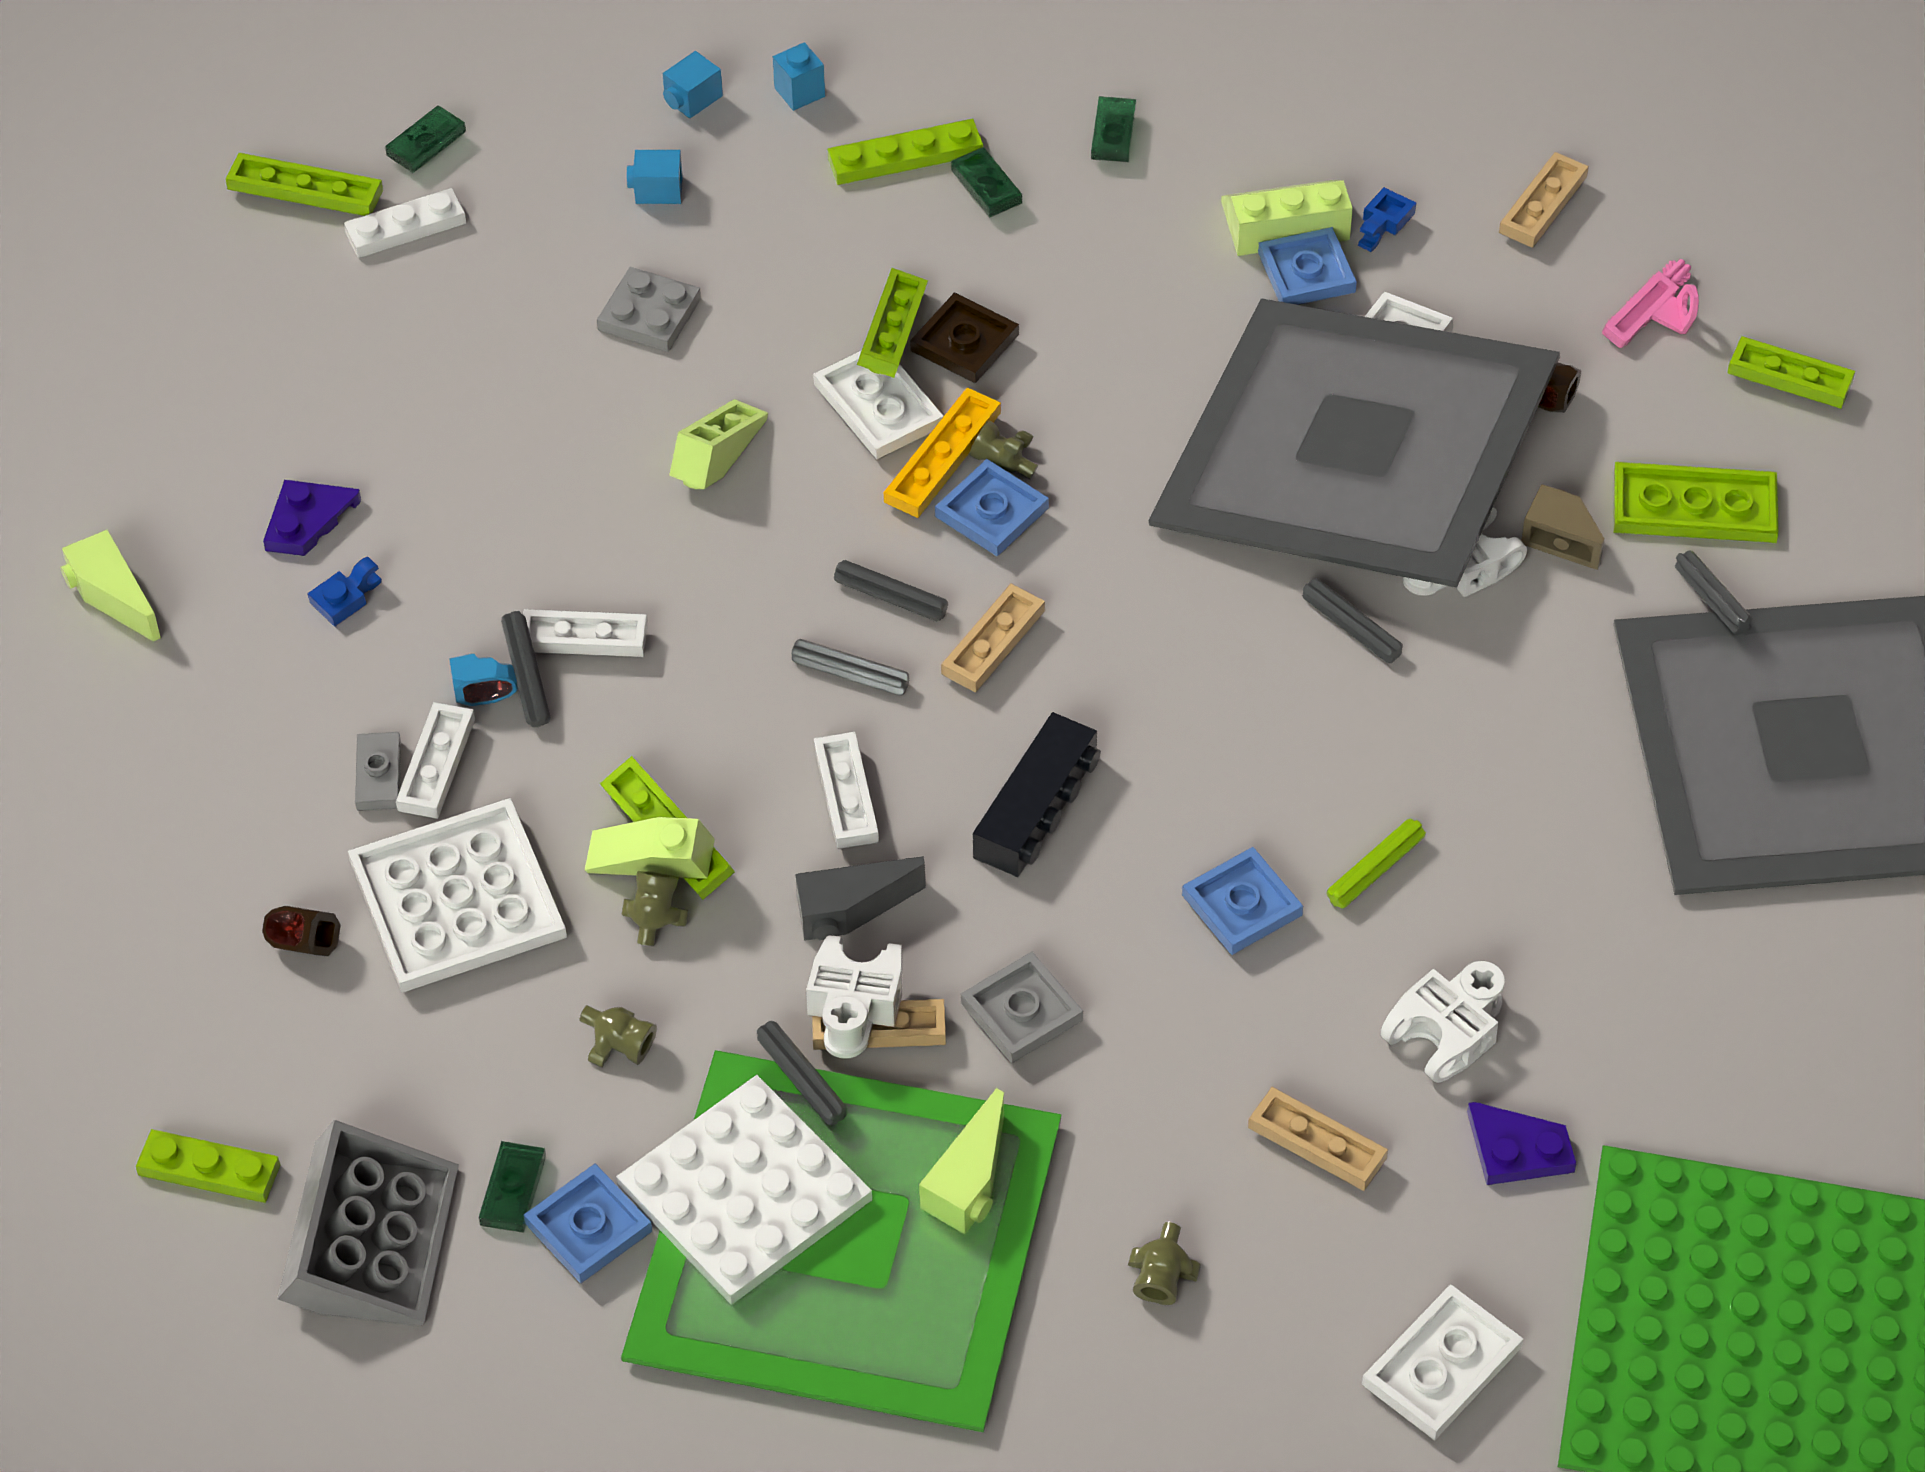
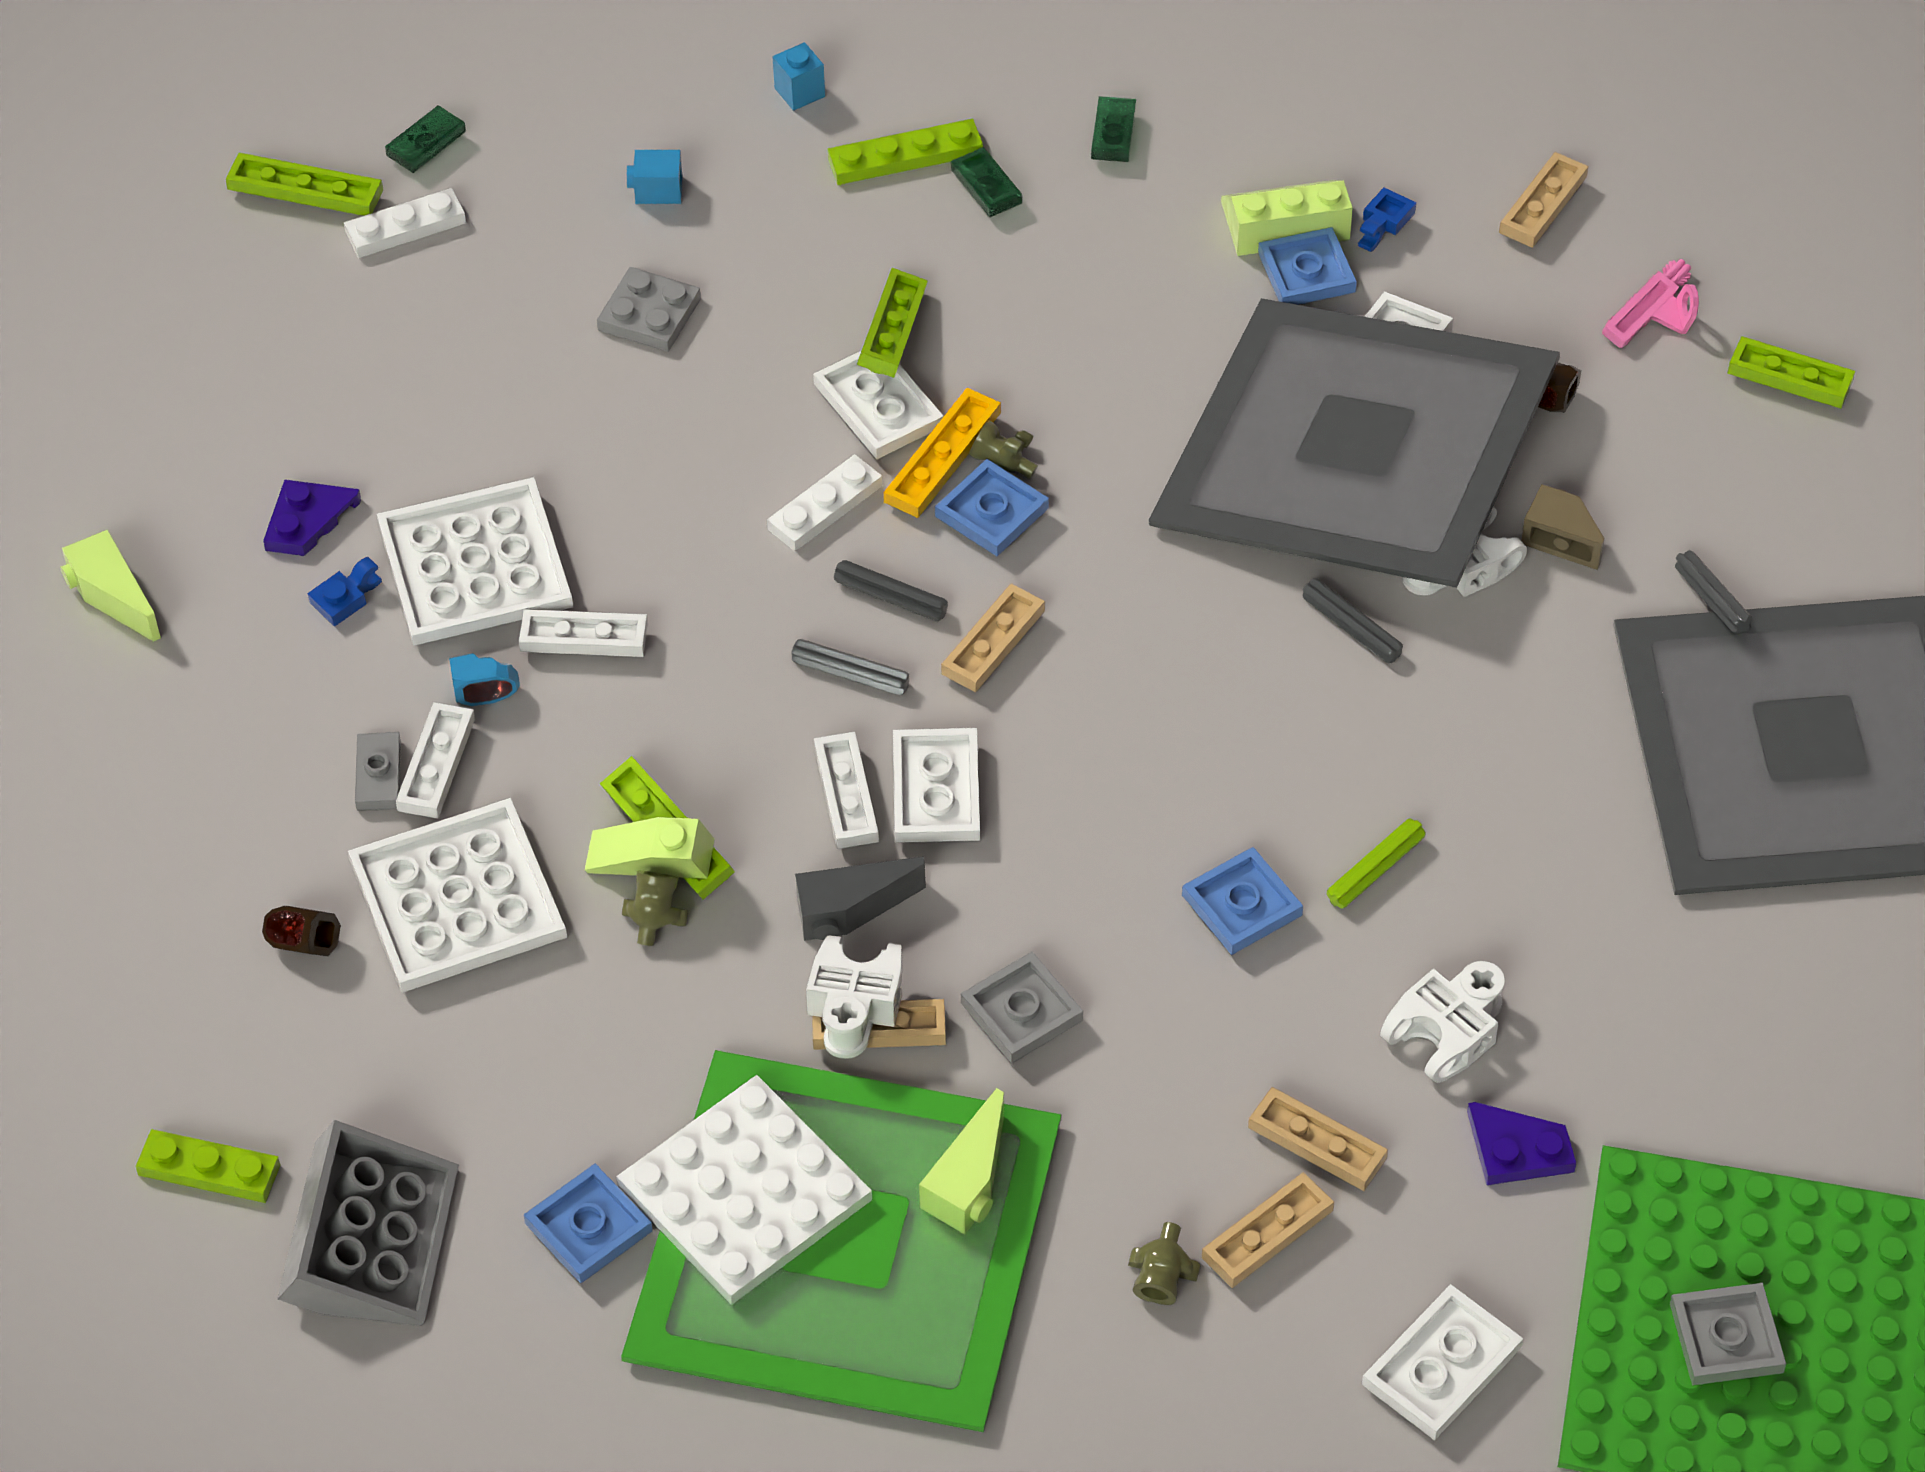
(474, 560): none -> white plate
(512, 1186): clear green plate -> none
(525, 669): dark grey axle -> none
(618, 1030): olive piece -> none
(692, 84): dark azure brick -> none
(714, 443): yellowish green slope -> none
(801, 1073): dark grey axle -> none
(824, 502): none -> white plate
(936, 785): none -> white plate
(964, 337): dark brown plate -> none
(1035, 795): black brick -> none
(1267, 1230): none -> tan plate
(1695, 502): lime tile -> none
(1727, 1334): none -> light grey plate

